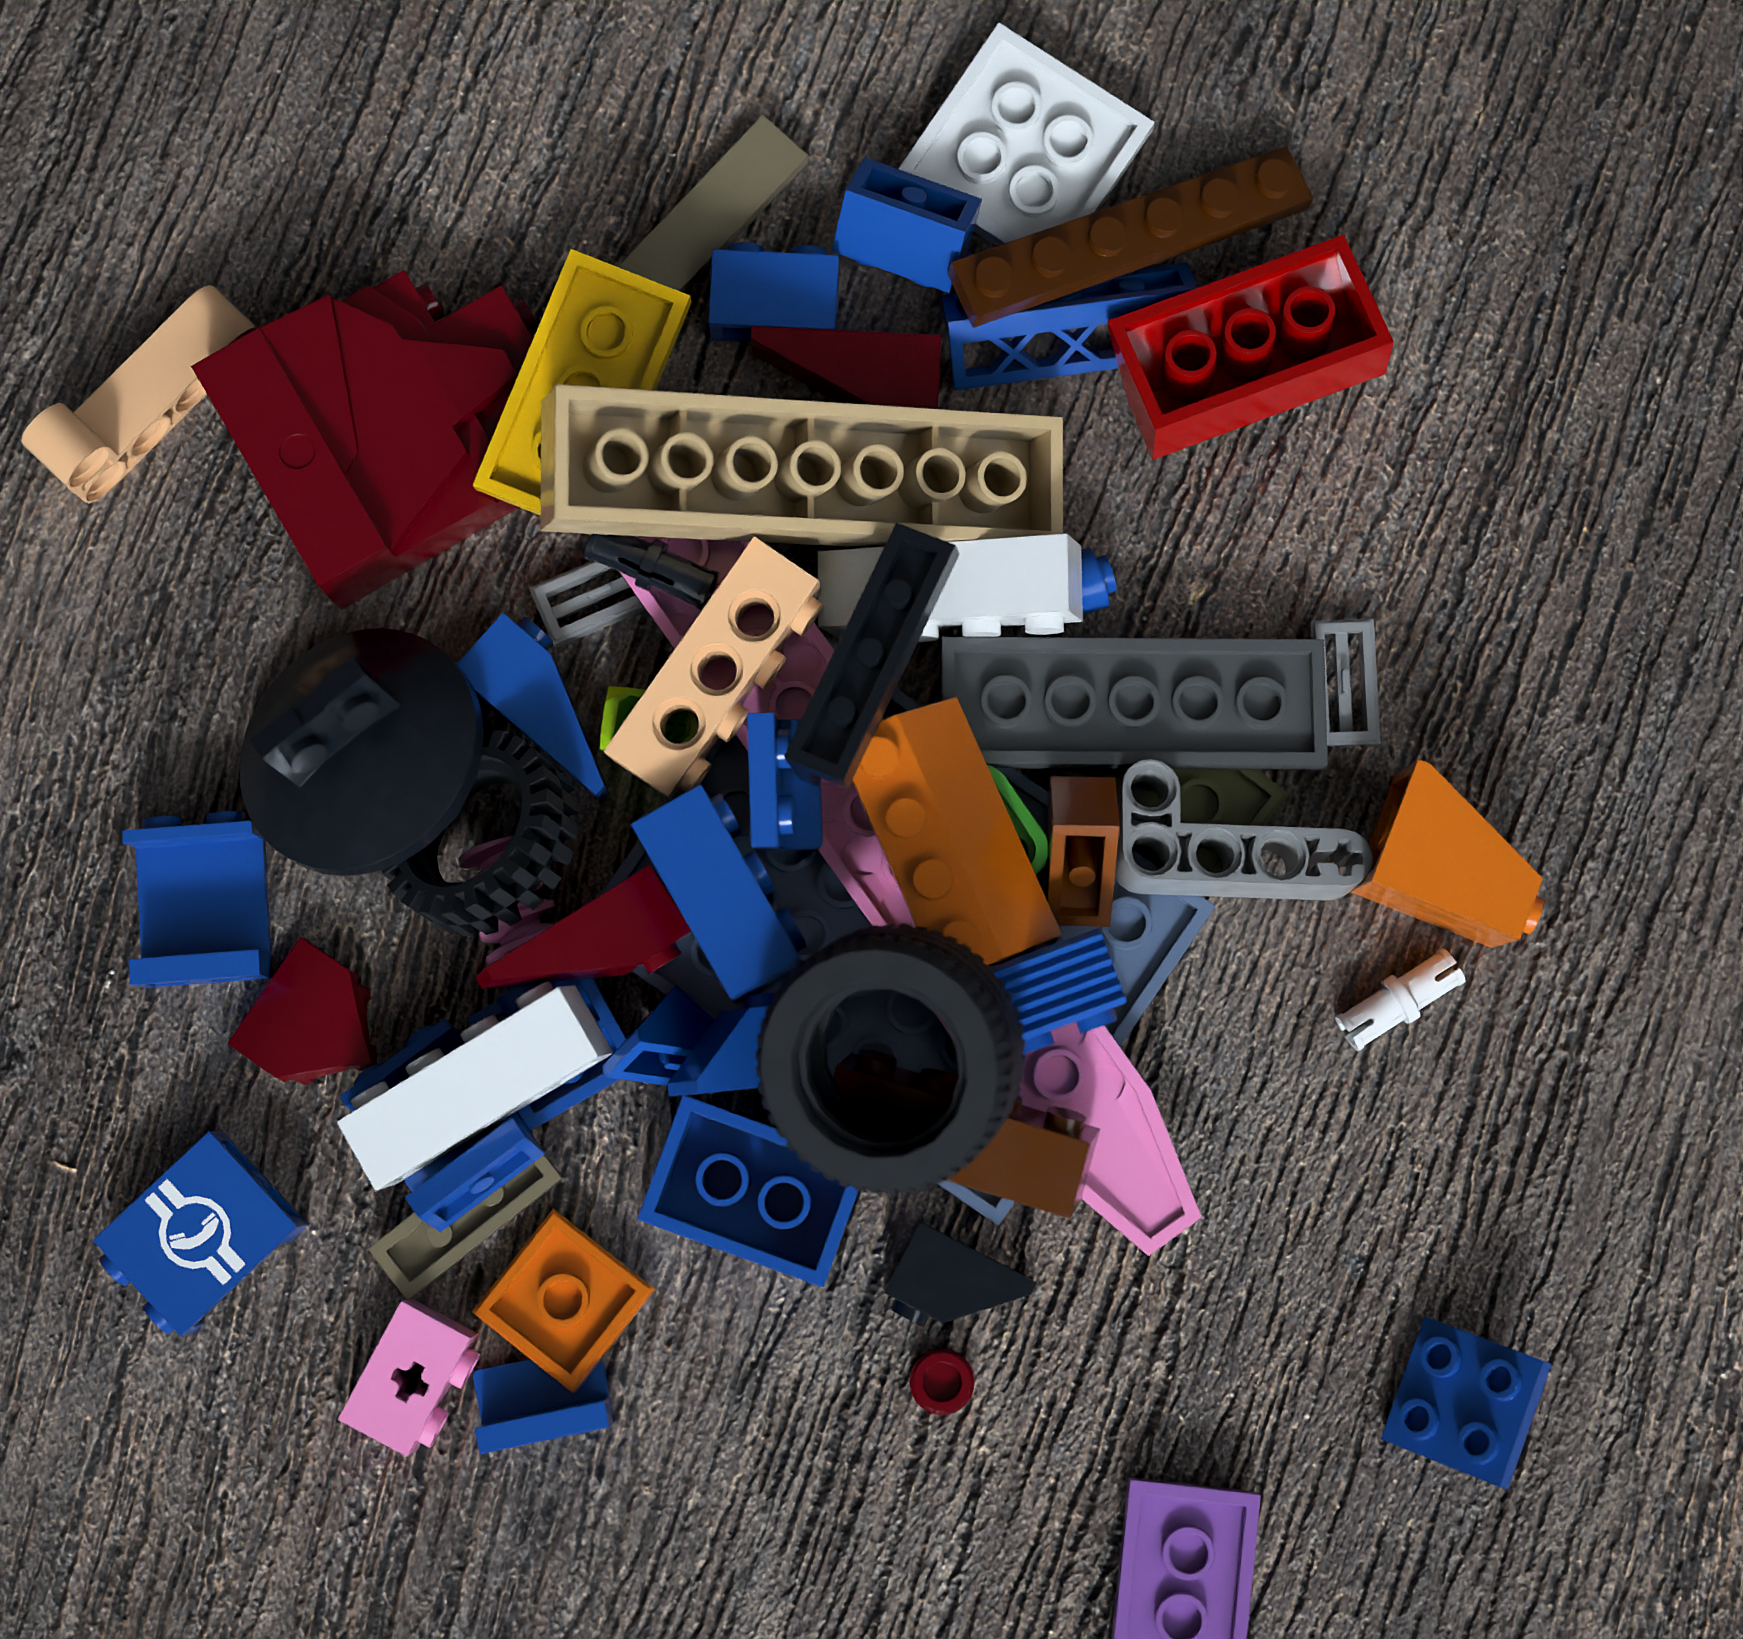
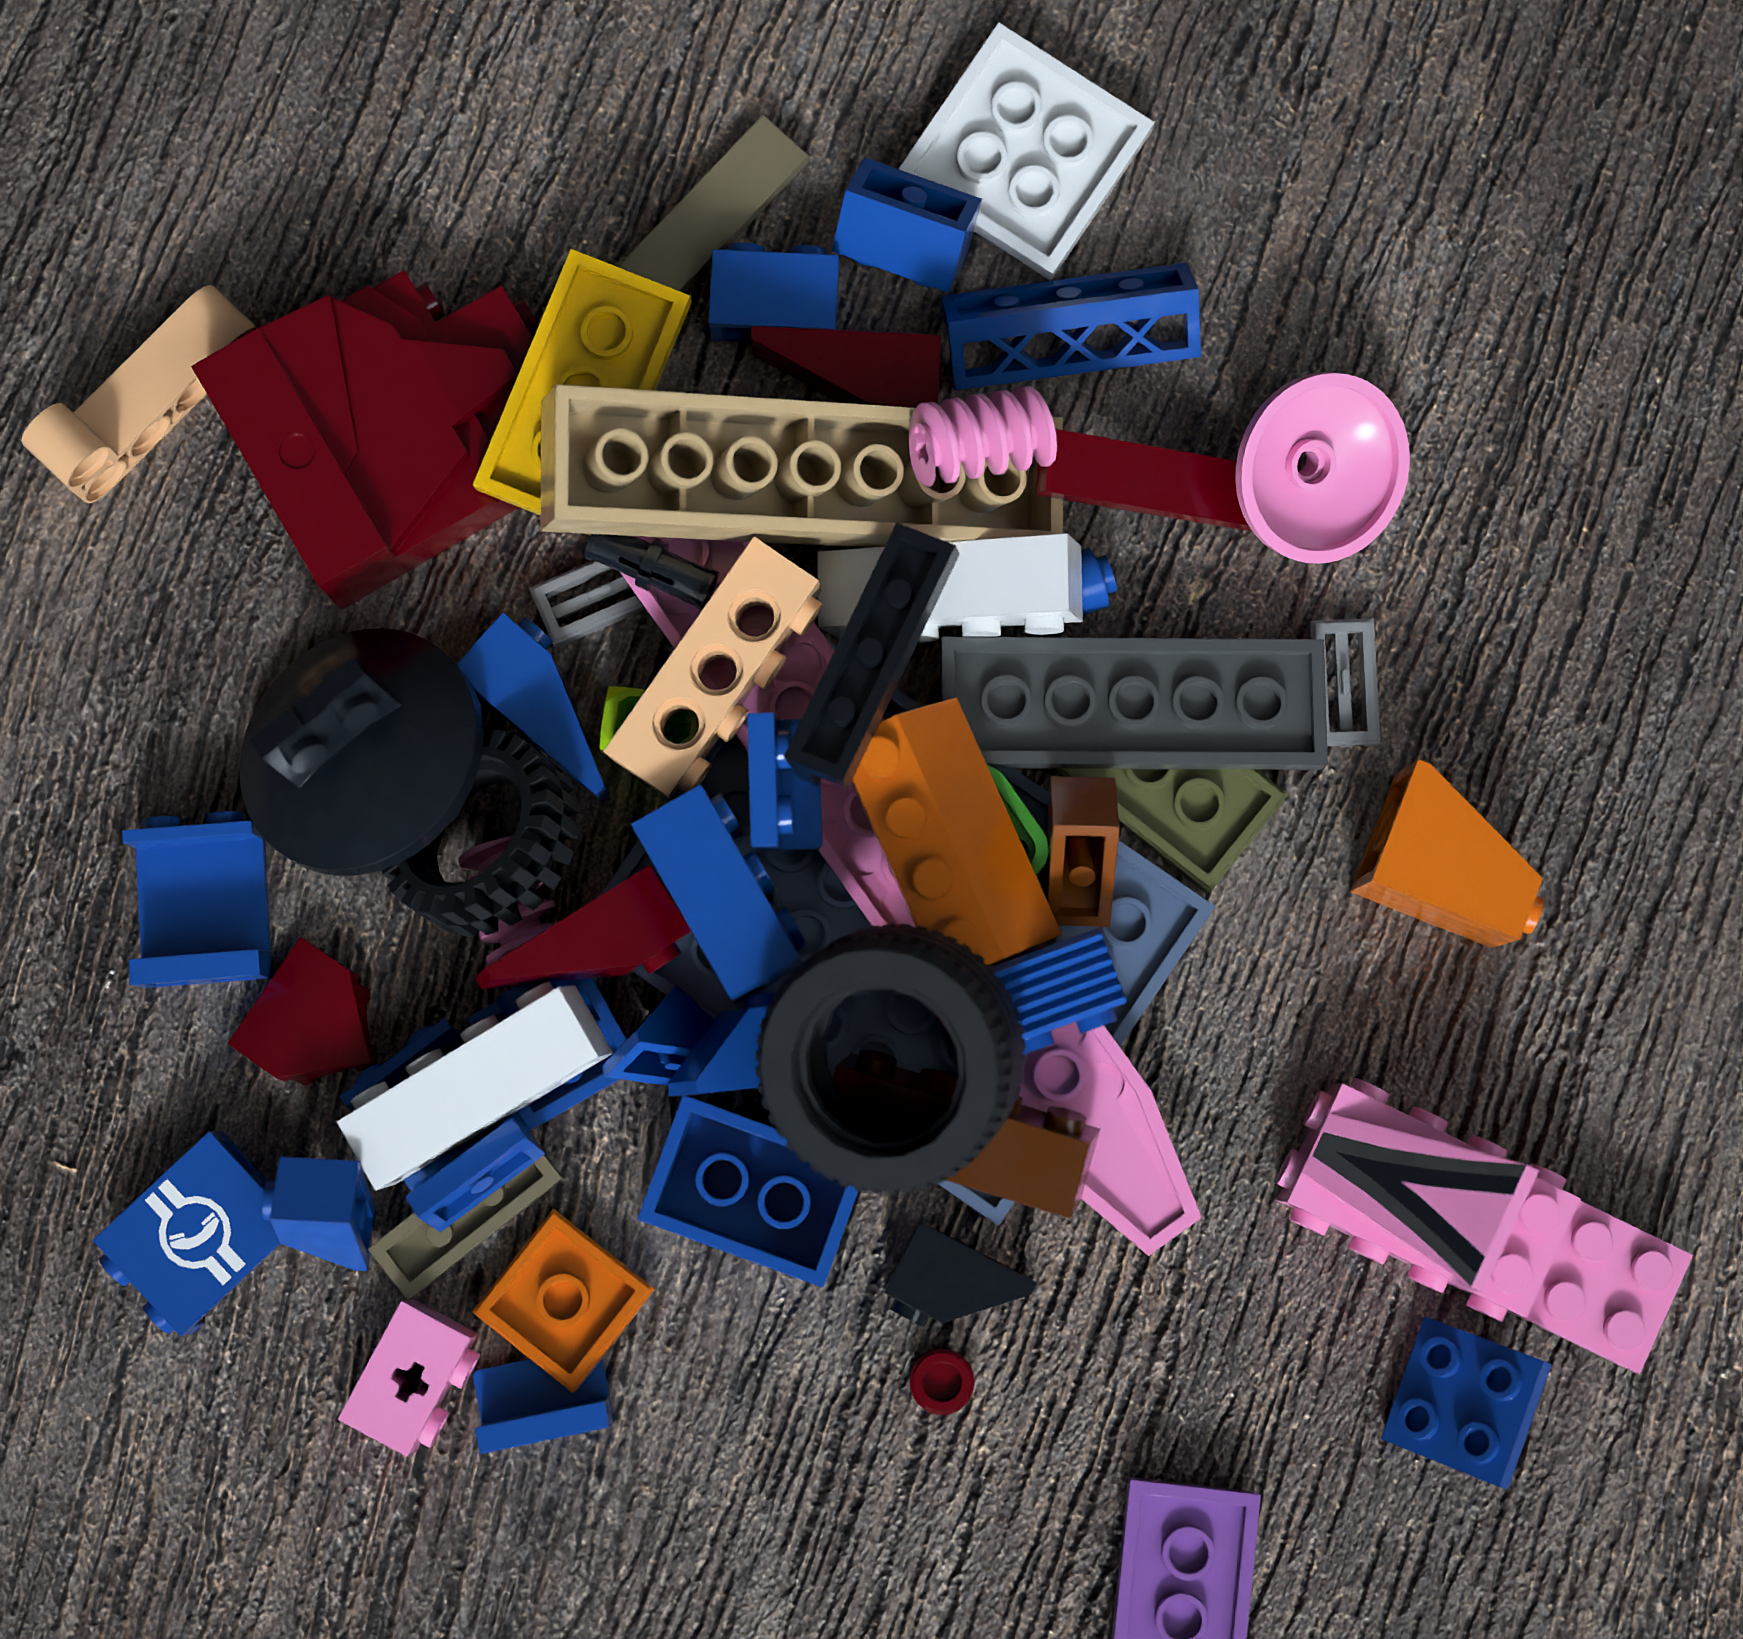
(322, 1209): none -> blue slope
(979, 431): none -> bright pink piece
(1129, 236): reddish brown plate -> none
(1142, 480): none -> dark red tile
(1236, 846): light grey beam -> none
(1249, 346): red slope -> none
(1351, 469): none -> bright pink dish
(1400, 999): white pin -> none
(1478, 1224): none -> bright pink wedge

